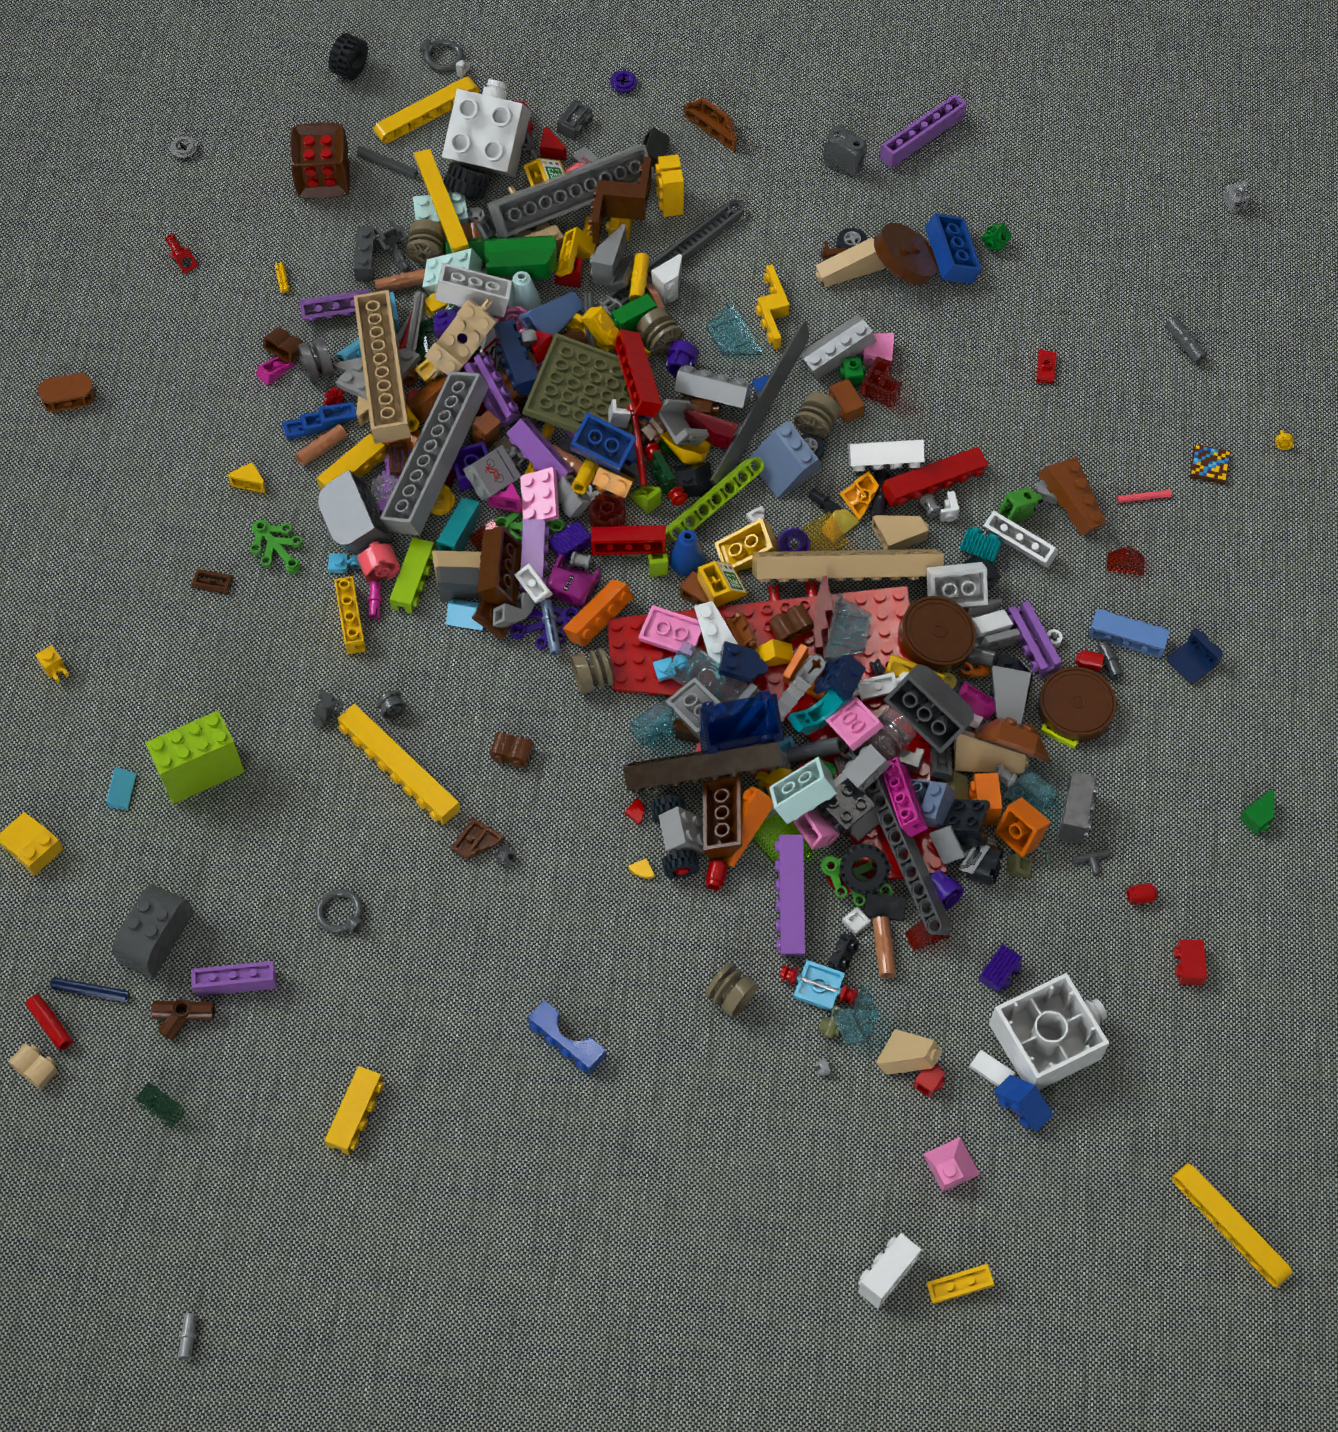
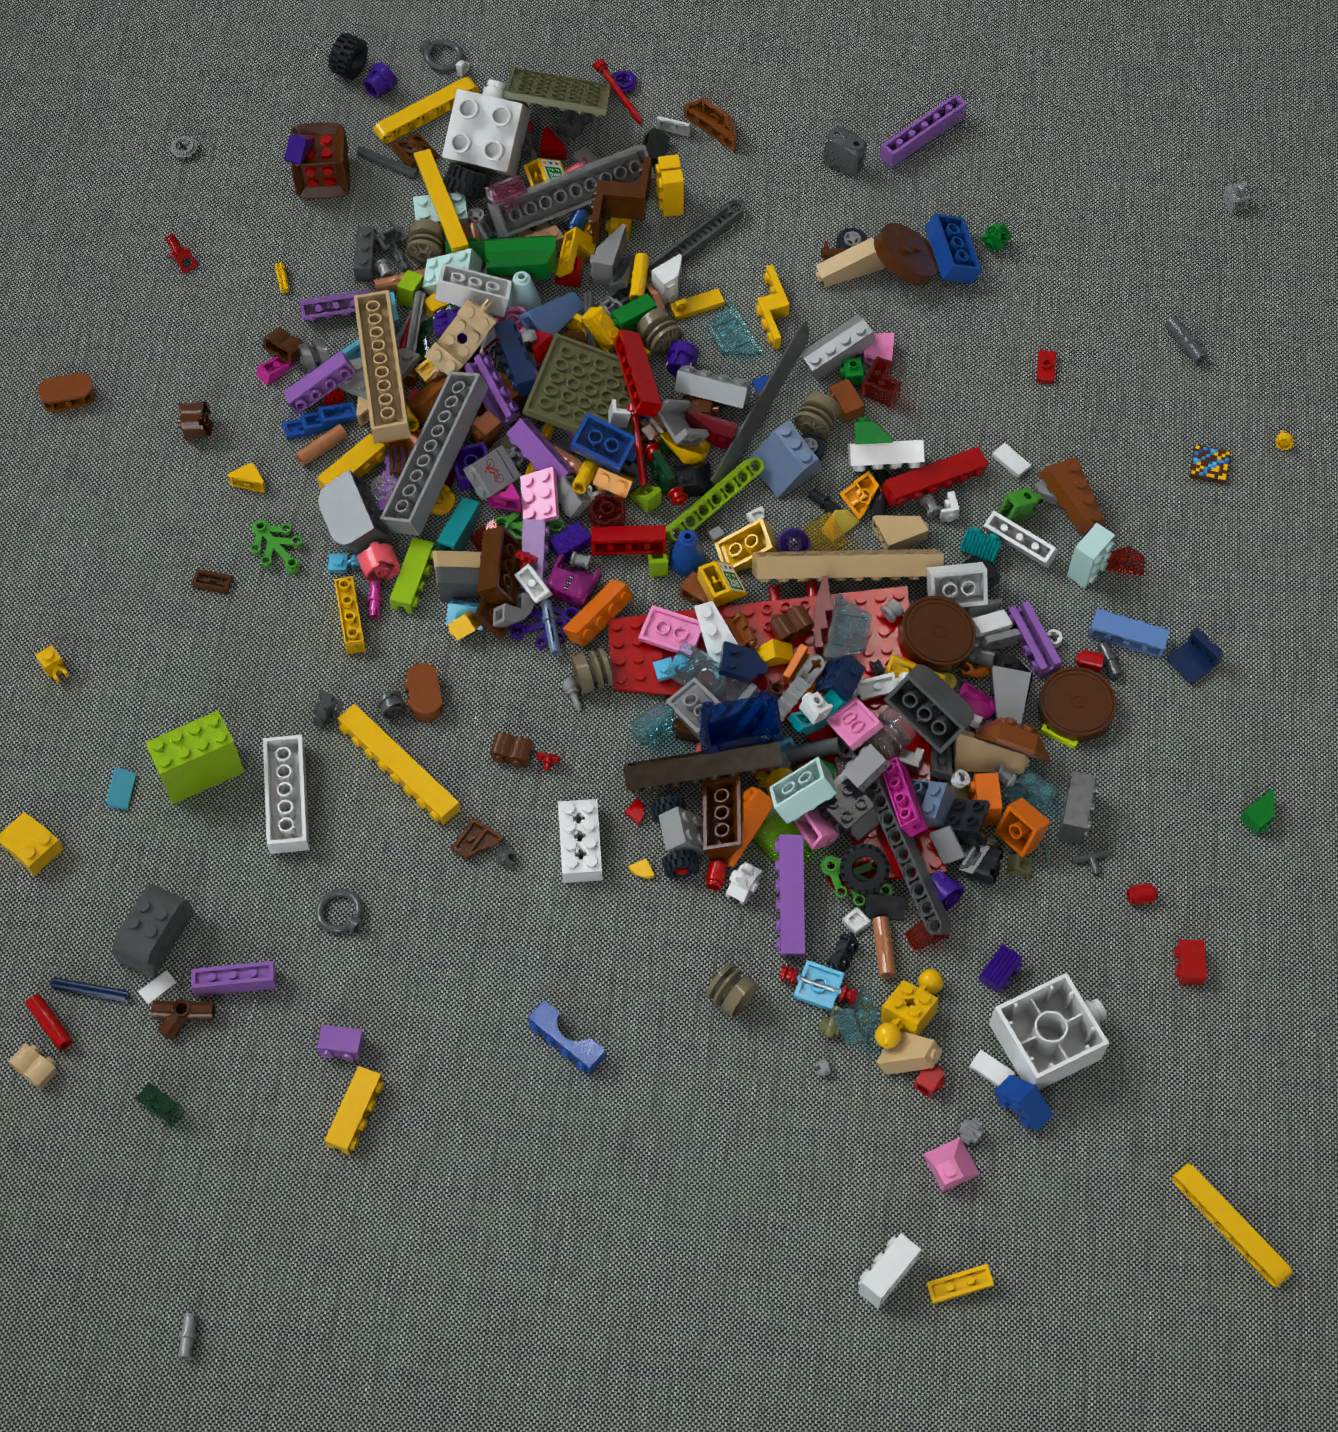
(157, 987): none -> white sticker
(195, 420): none -> reddish brown brick
(286, 794): none -> white brick
(298, 148): none -> dark purple slope
(319, 382): none -> medium lavender brick
(340, 1042): none -> medium lavender brick
(379, 80): none -> dark purple piece
(383, 268): none -> light grey bush
(407, 287): none -> lime slope
(412, 144): none -> reddish brown slope
(424, 692): none -> dark orange brick
(463, 625): none -> yellow brick
(505, 191): none -> clear pink brick
(525, 558): none -> red plant
(548, 759): none -> red plant
(557, 92): none -> olive plate
(570, 686): none -> light grey bar
(572, 849): none -> white brick
(577, 219): none -> blue brick
(601, 67): none -> red piece
(674, 126): none -> white slope
(696, 304): none -> yellow hinge
(716, 534): none -> light grey piece
(744, 882): none -> white hinge
(776, 688): none -> reddish brown plate
(815, 707): none -> white brick
(870, 432): none -> green wedge
(892, 610): none -> light grey wheel
(909, 1008): none -> yellow brick
(960, 779): none -> white bush
(971, 1131): none -> light grey gear
(1011, 460): none -> white tile
(1091, 555): none -> light aqua brick
(1144, 496): coral bar -> none

